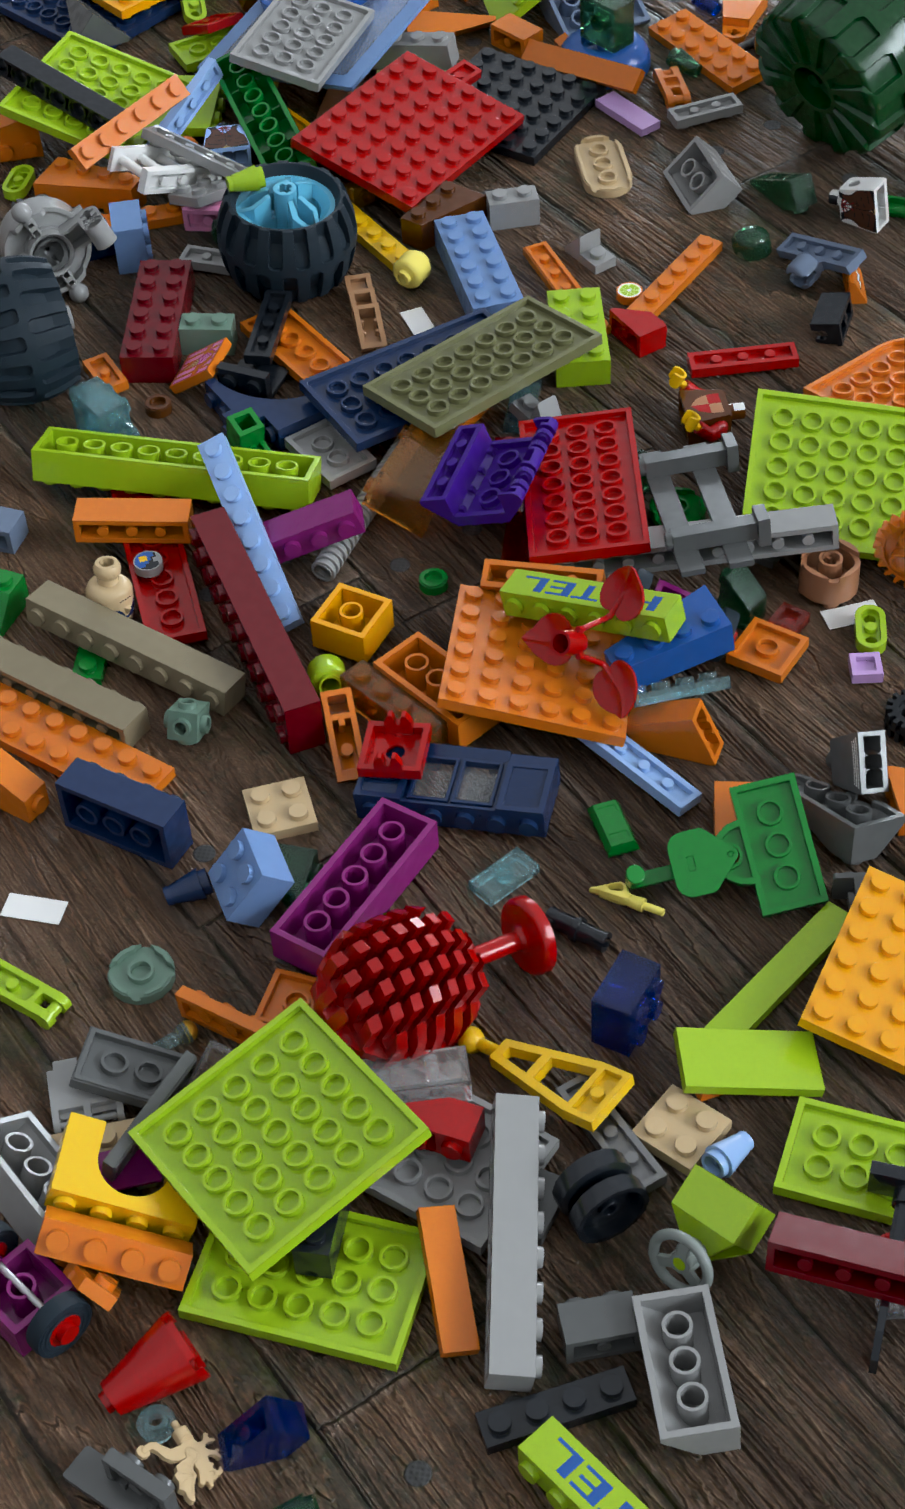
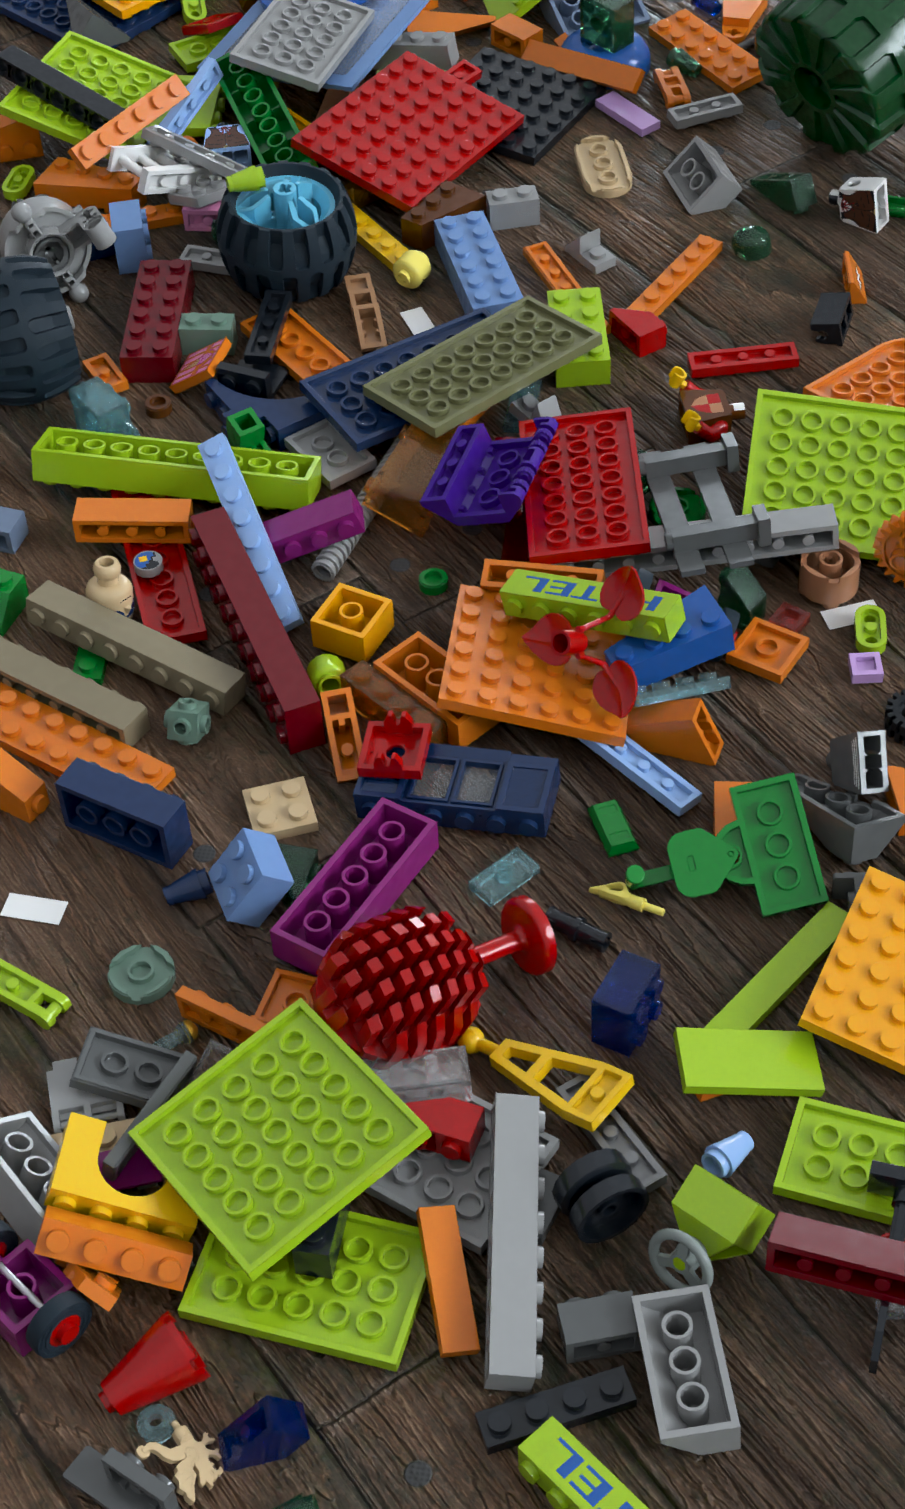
(628, 292): tile -> none
(681, 1129): tan plate -> none
(815, 255): sand blue plate -> none

